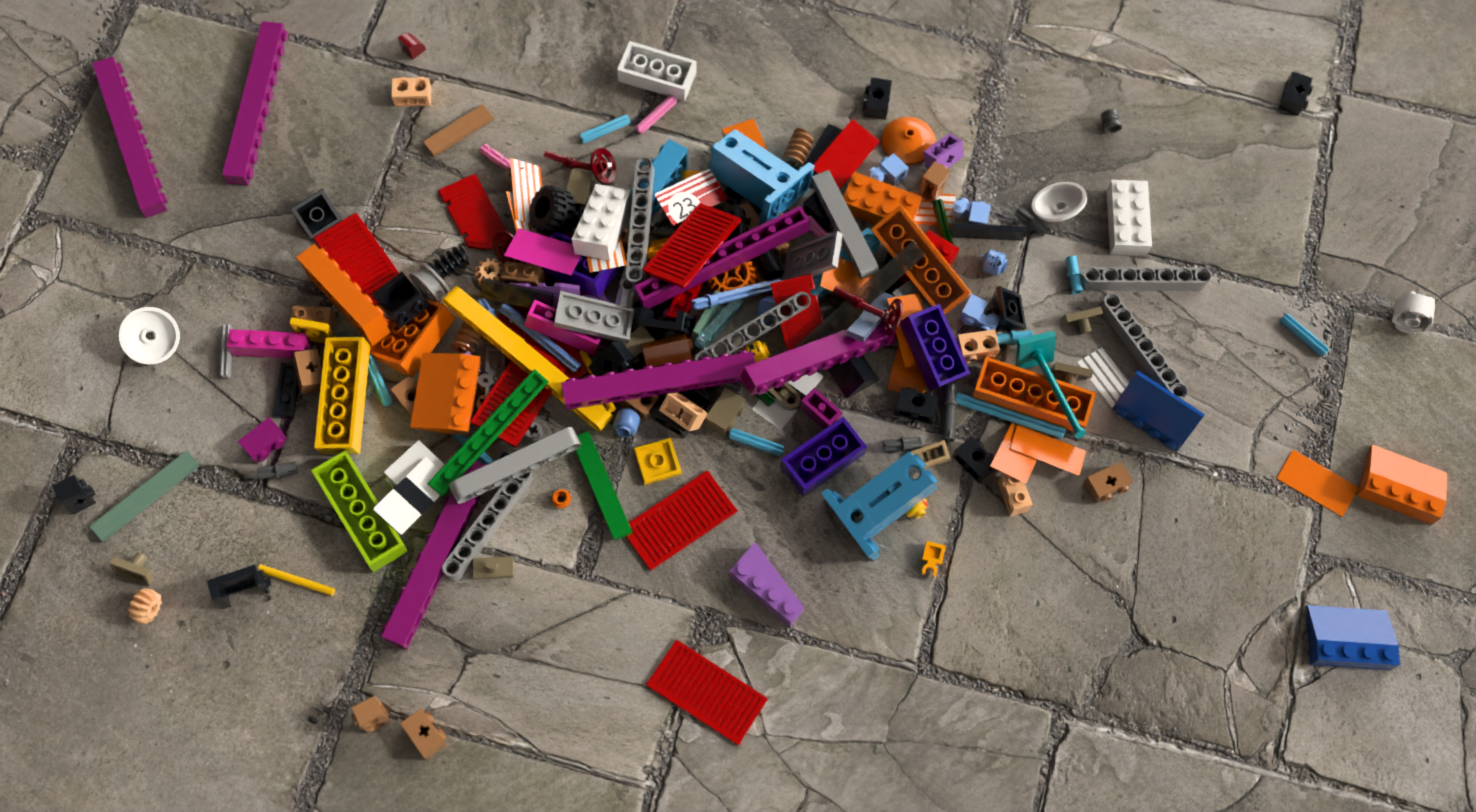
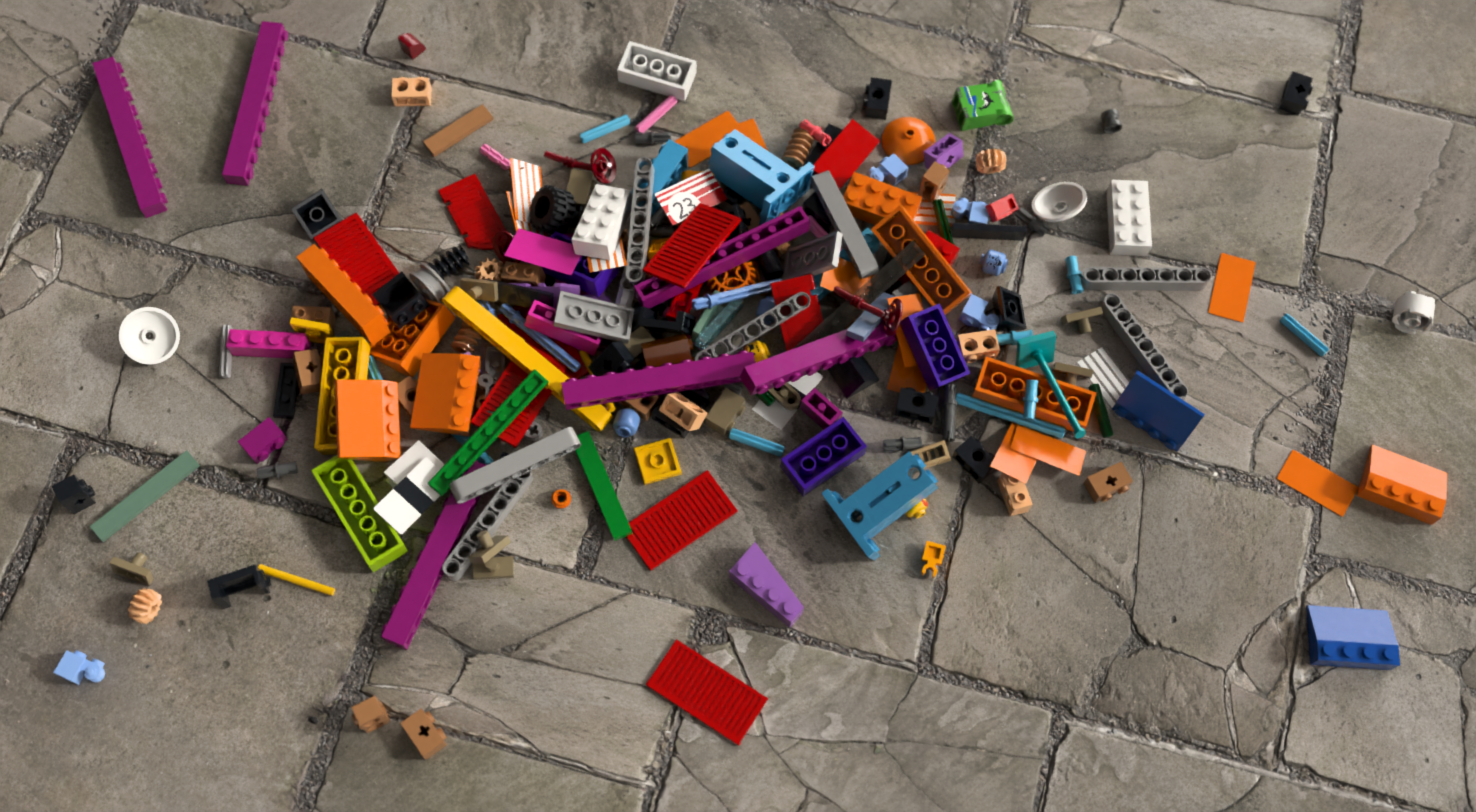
(74, 667): none -> light blue brick
(367, 420): none -> orange slope
(480, 289): none -> dark tan tile
(489, 547): none -> dark tan tile
(651, 137): none -> dark grey axle
(702, 138): none -> orange sticker
(816, 132): none -> coral pin
(981, 106): none -> bright green piece
(990, 161): none -> light nougat gear
(1002, 208): none -> tile
(1030, 399): none -> medium azure pin
(1101, 412): none -> dark green axle
(1232, 287): none -> orange sticker

